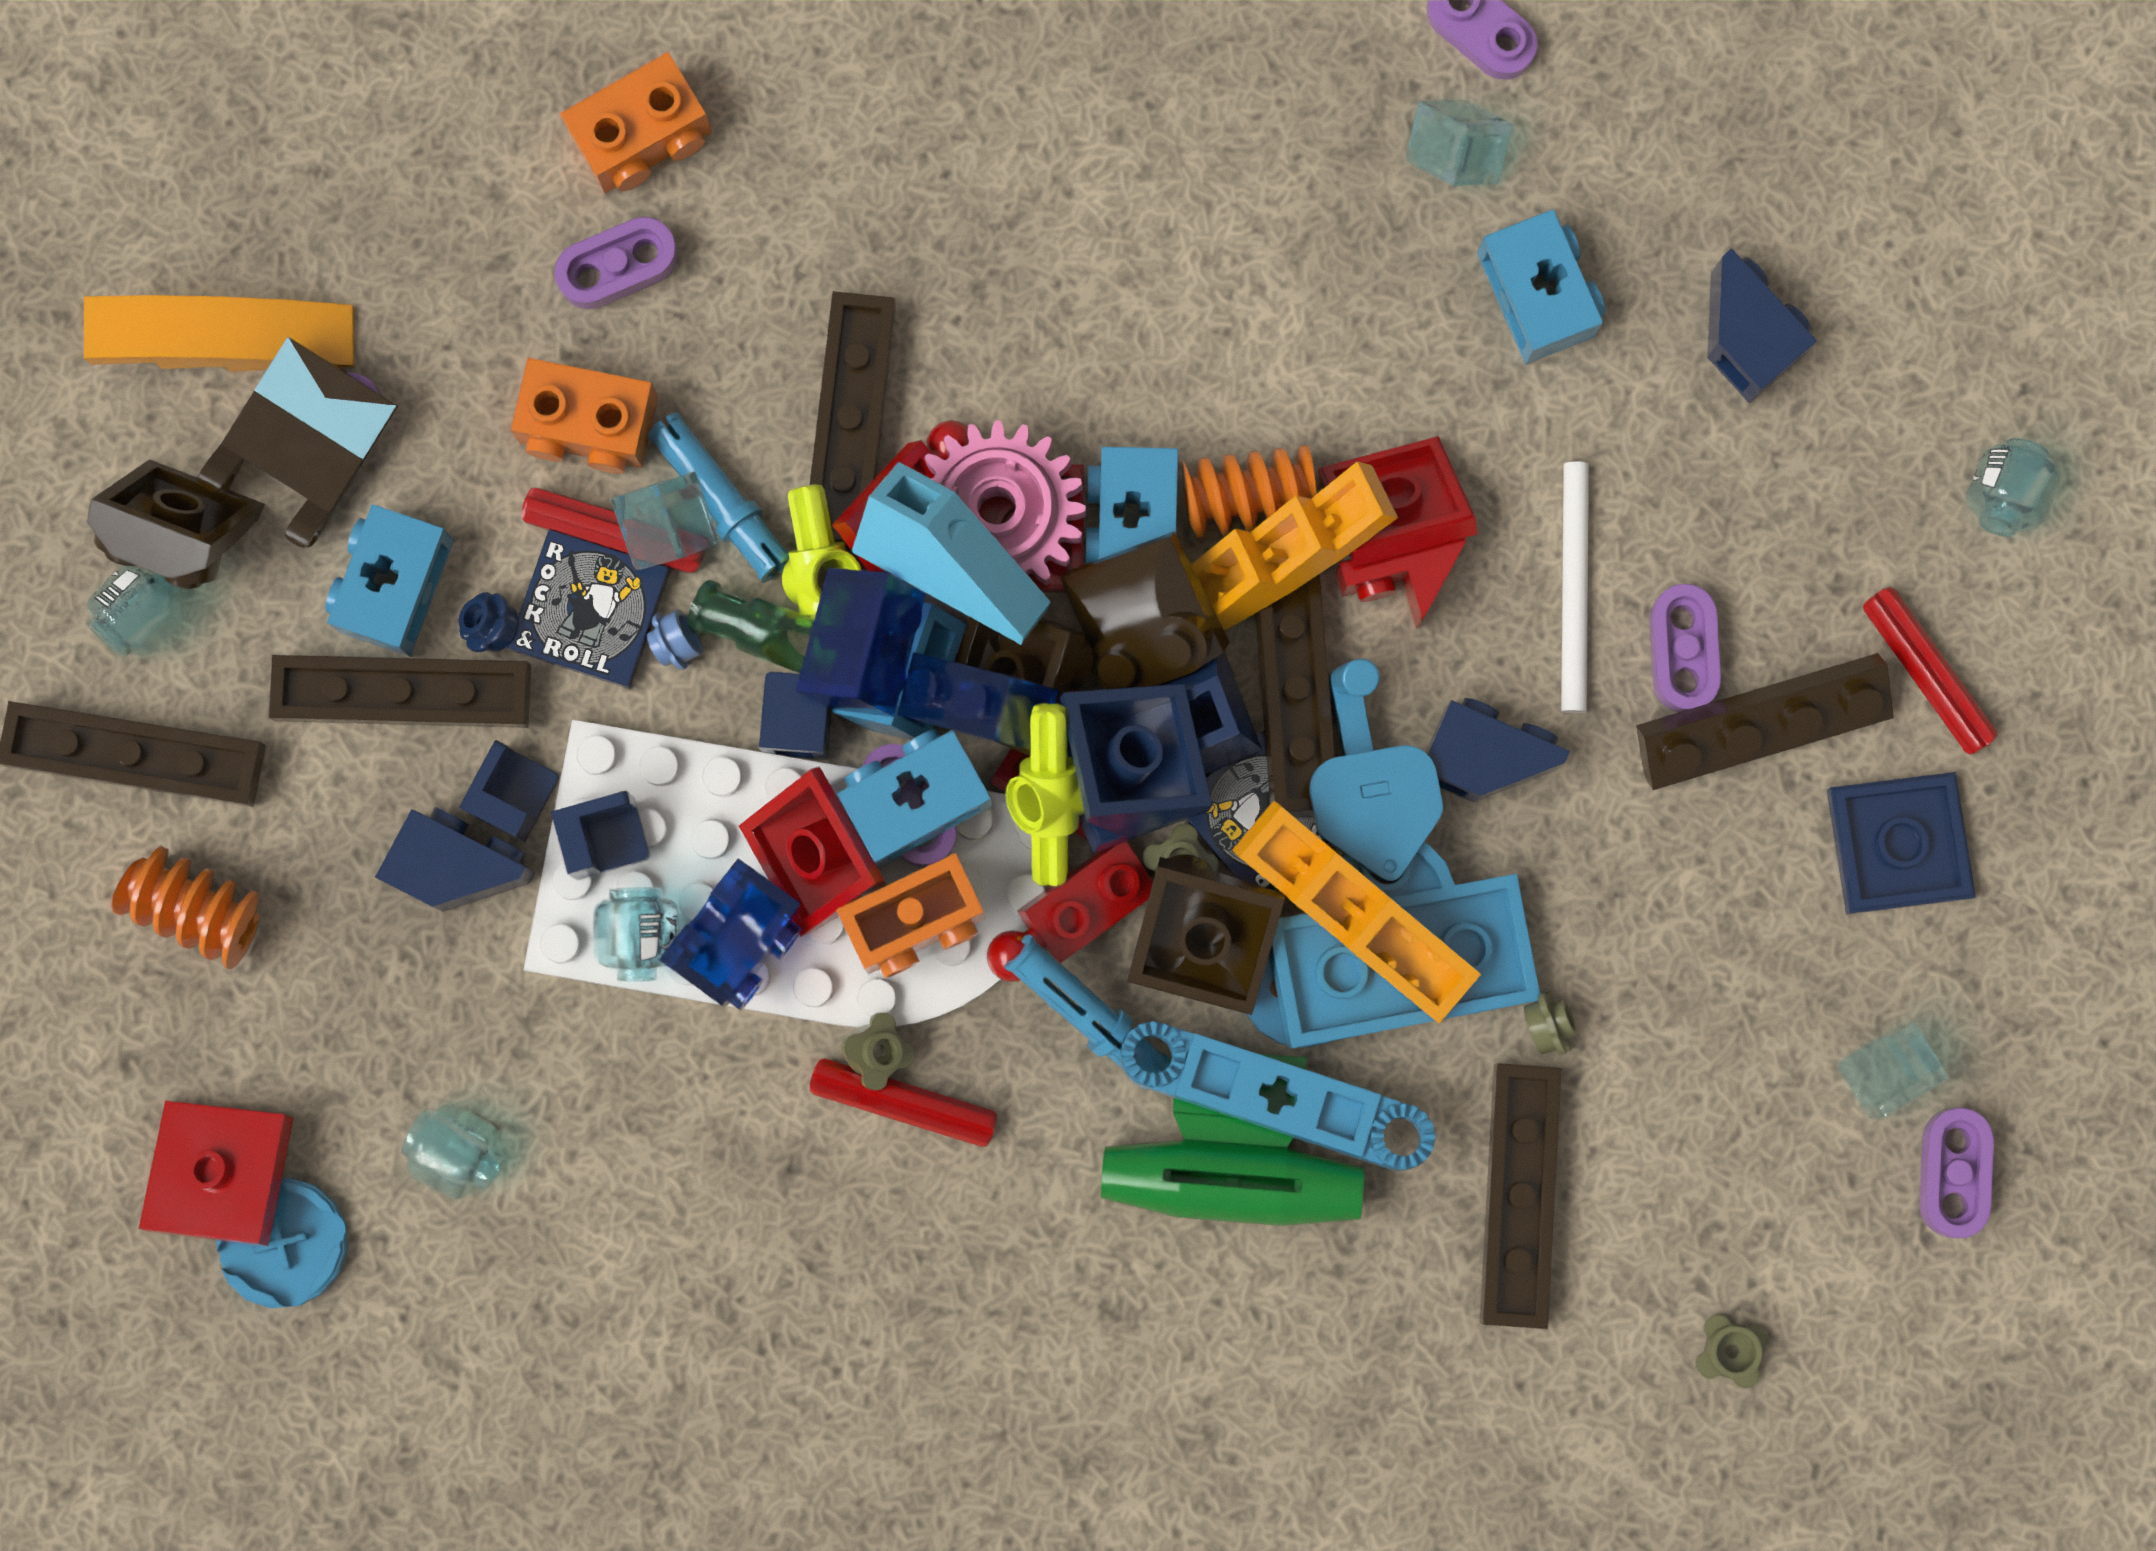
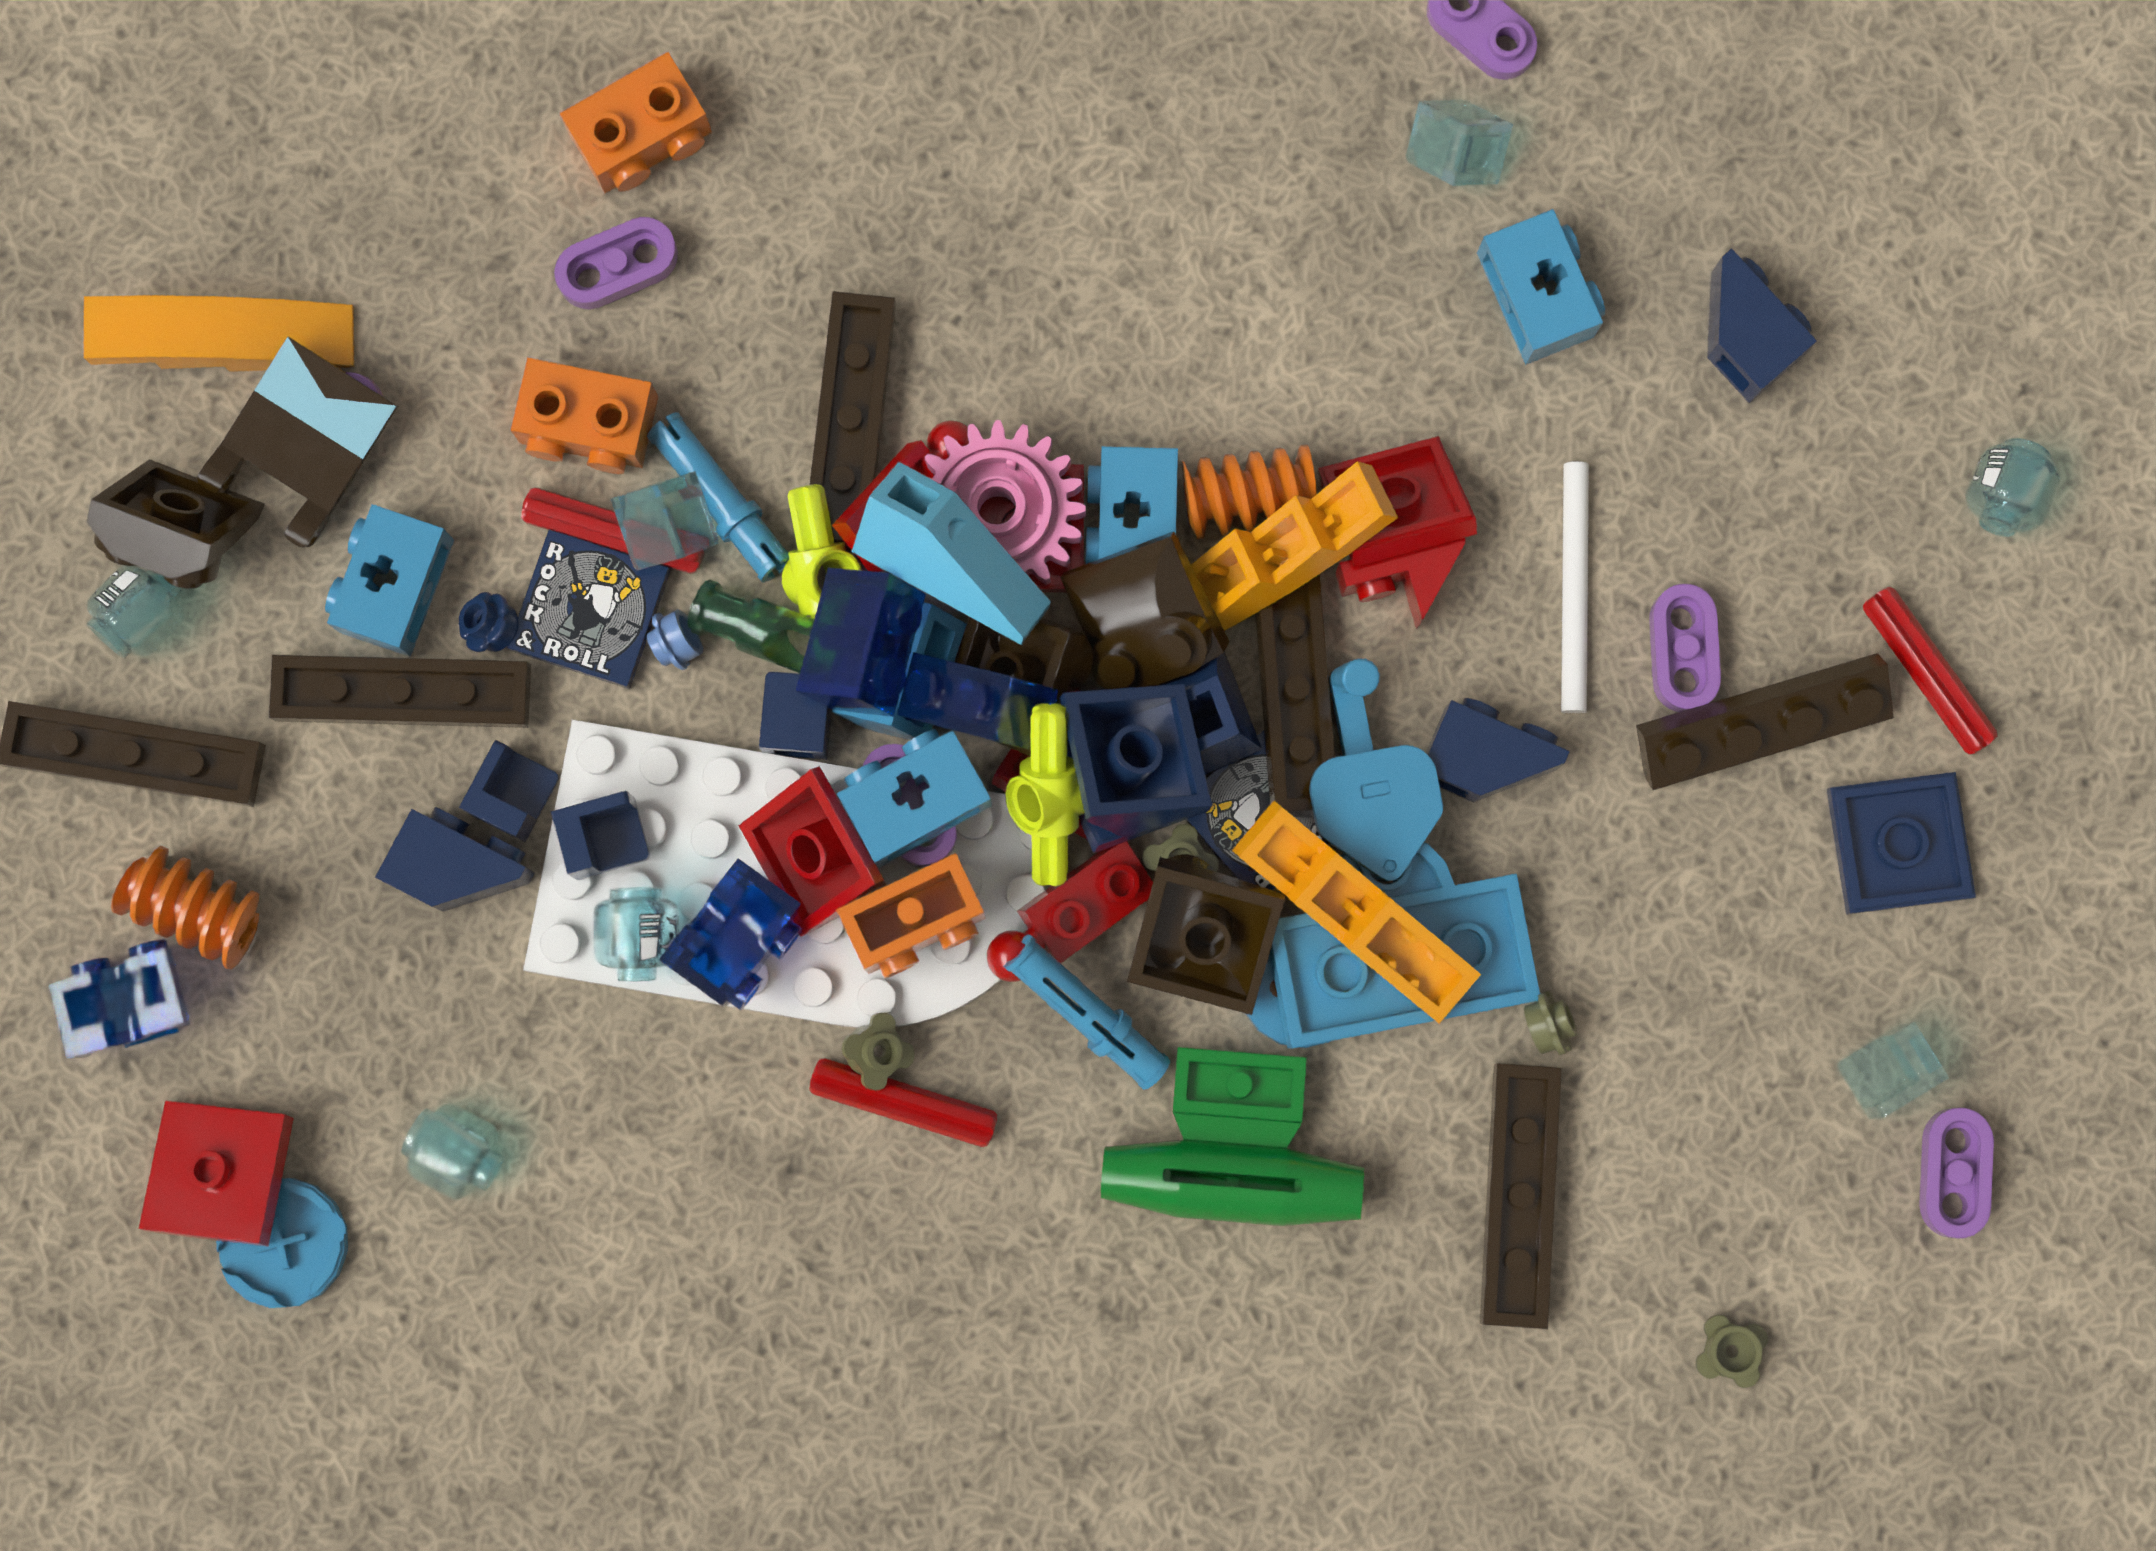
(120, 1003): none -> clear blue cylinder
(1323, 1109): dark azure piece -> none

